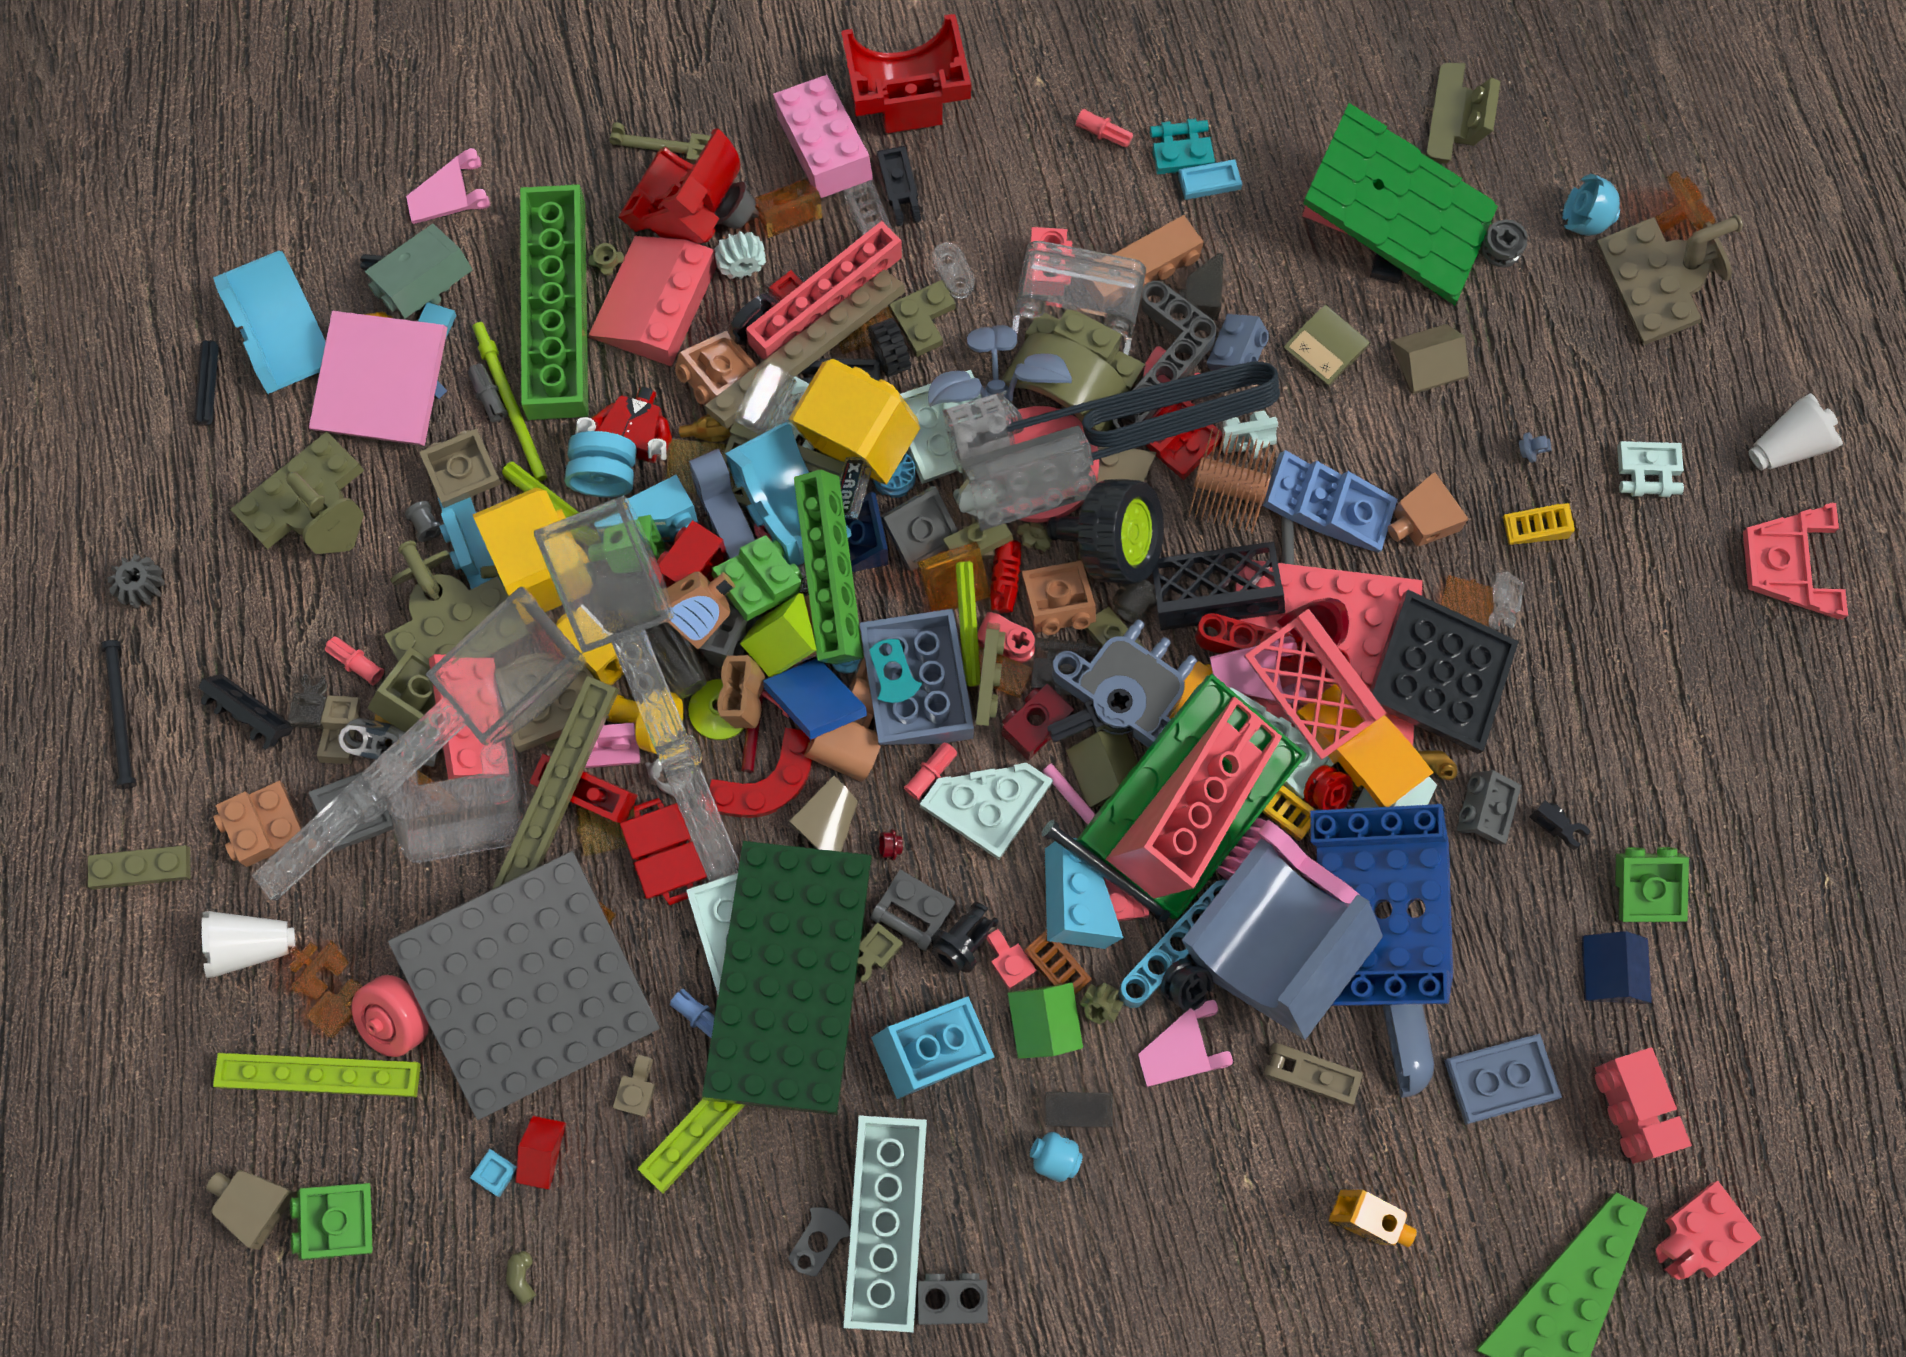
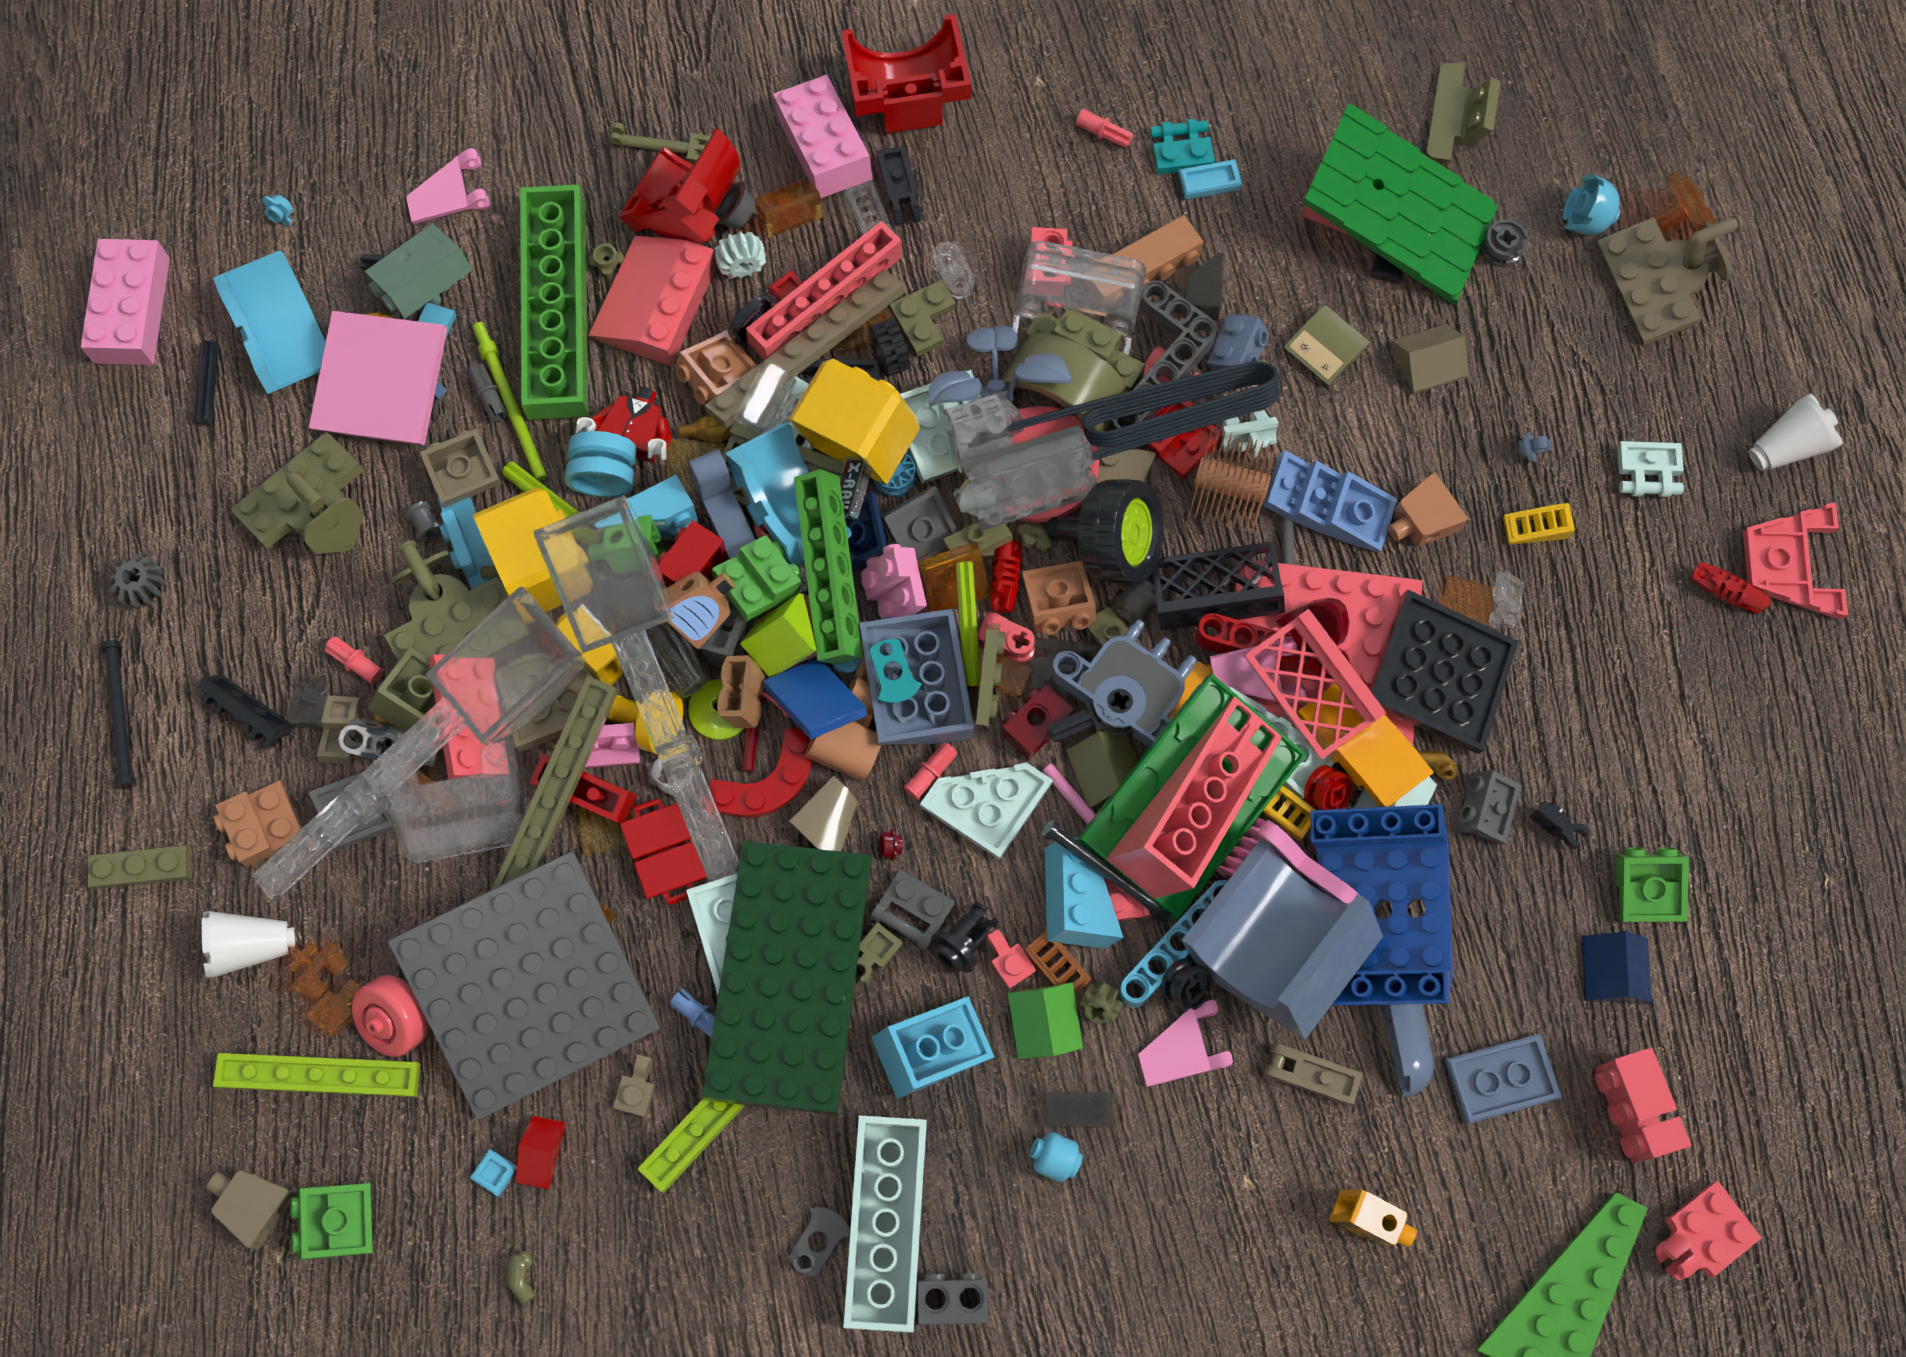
(125, 302): none -> bright pink brick
(278, 209): none -> medium azure plate
(894, 582): none -> bright pink plate
(1729, 588): none -> red hinge

